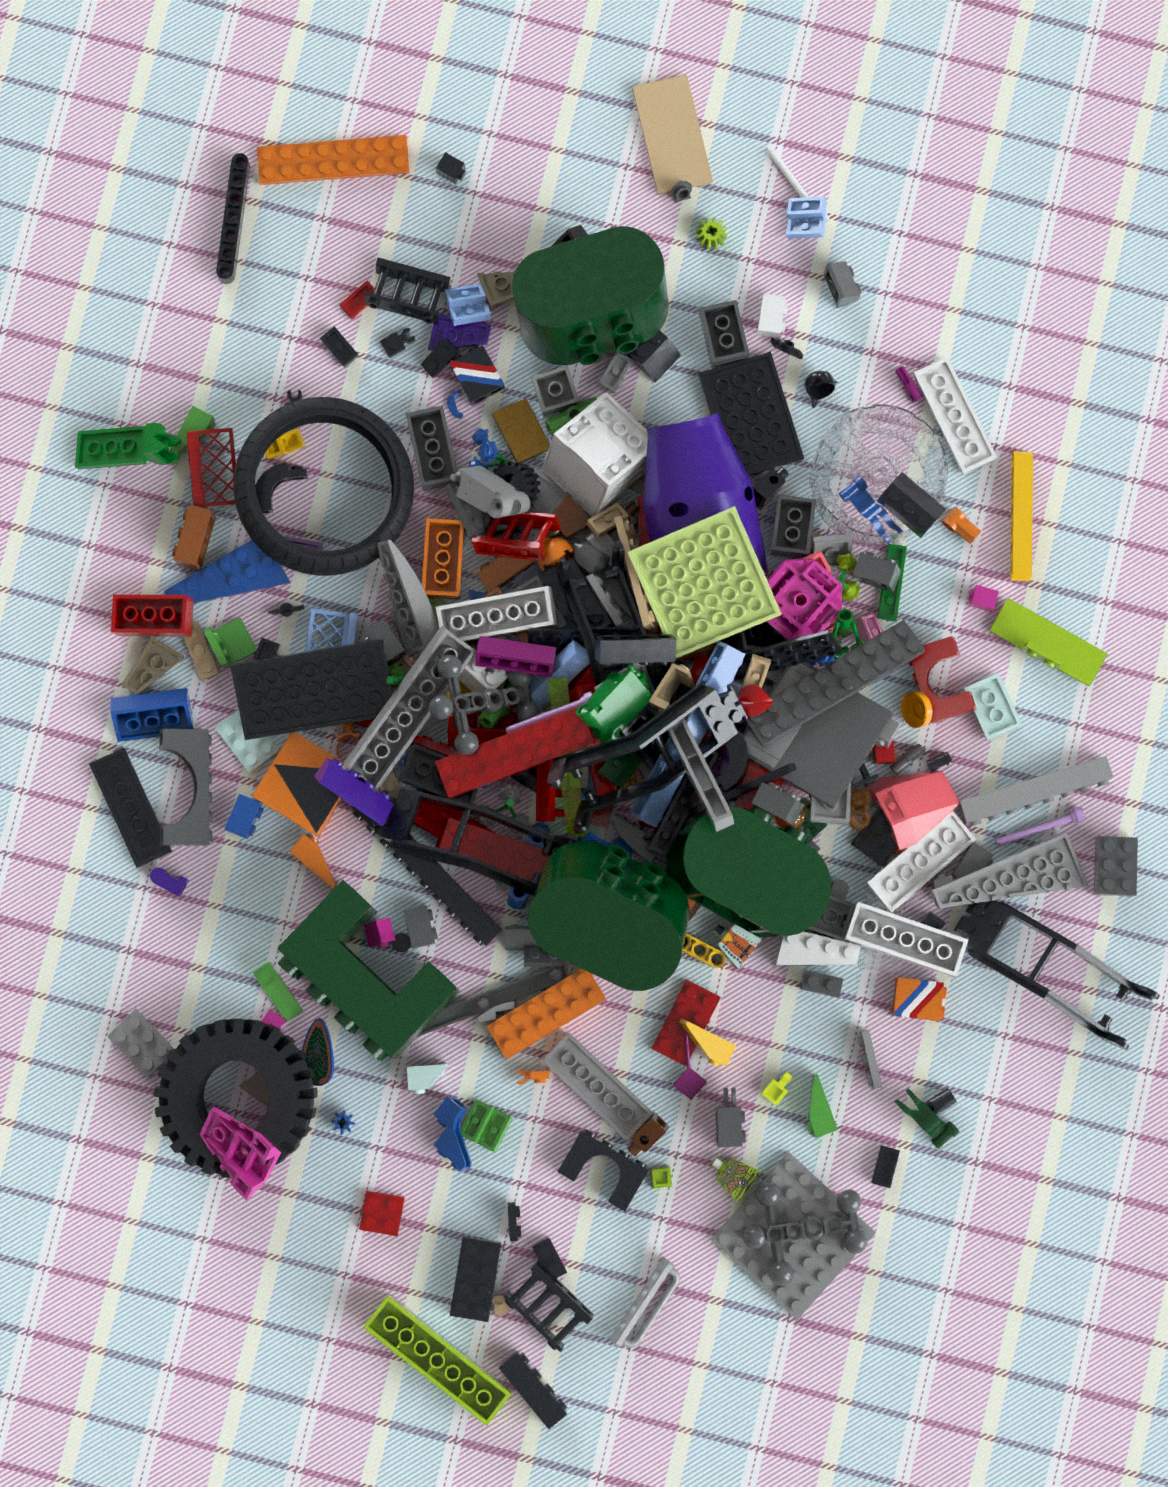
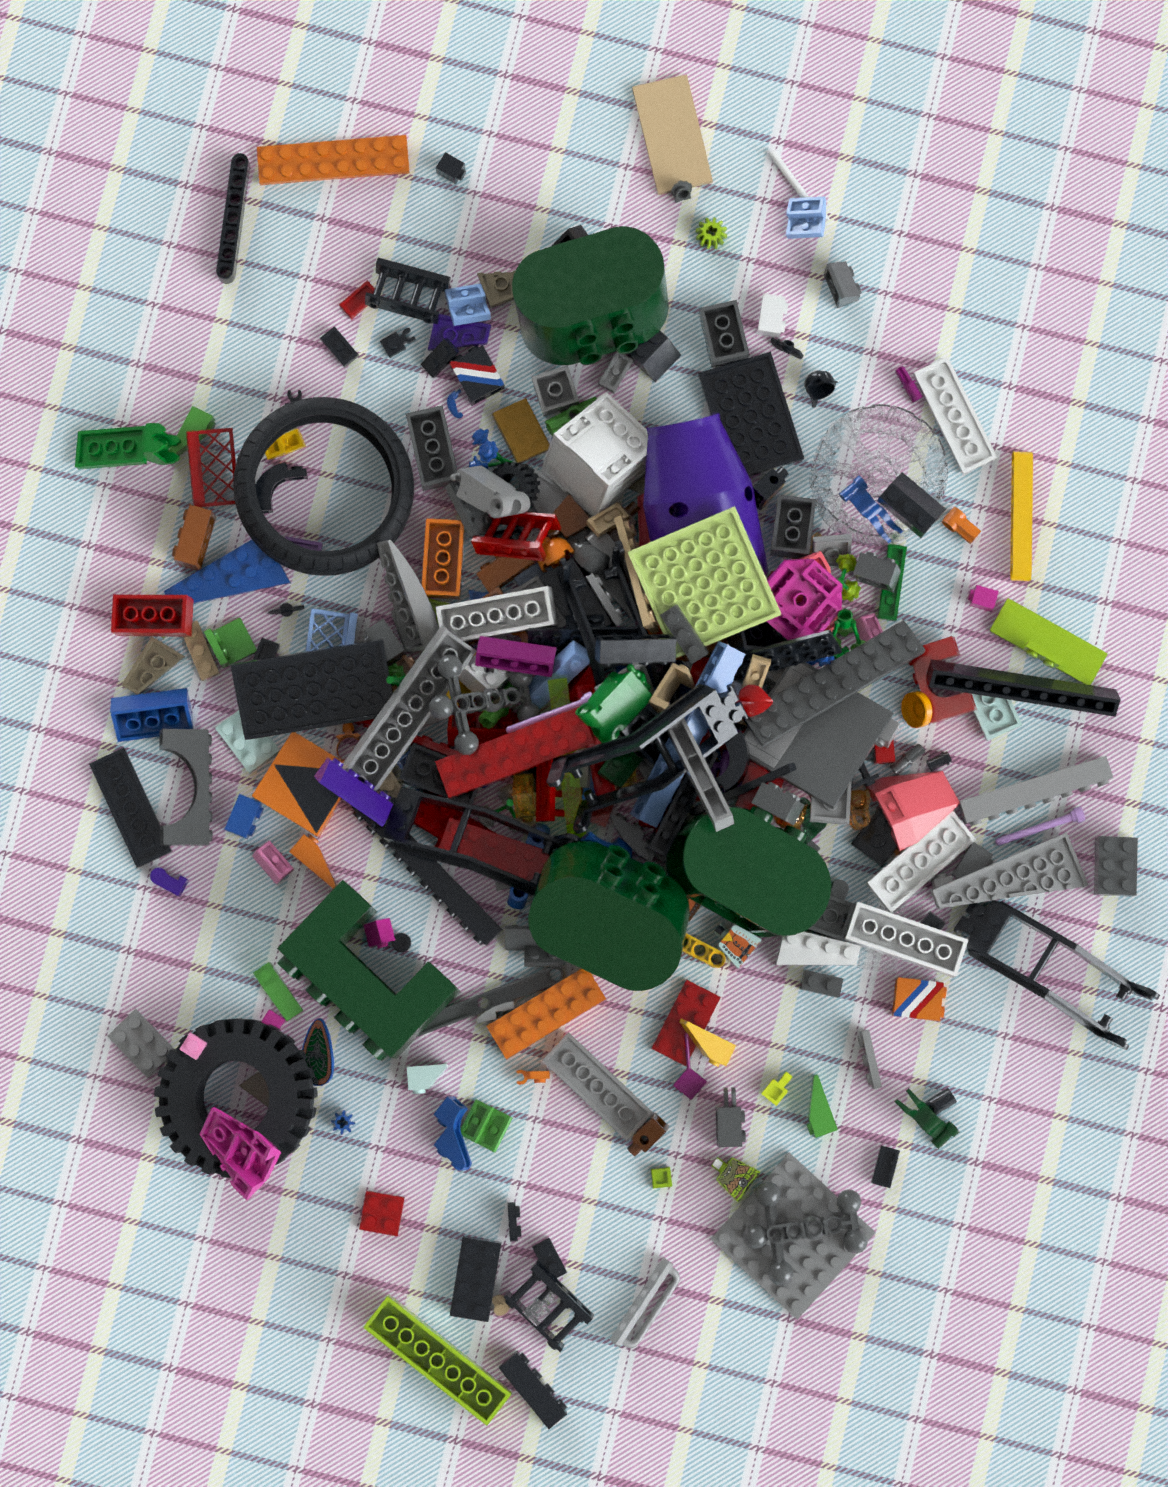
(193, 1046): none -> bright pink plate
(272, 862): none -> bright pink slope
(420, 927): dark grey brick -> none
(524, 802): none -> clear yellow torso
(538, 1310): none -> clear plate
(631, 1172): black arch -> none
(684, 633): none -> dark grey plate
(1023, 688): none -> black brick

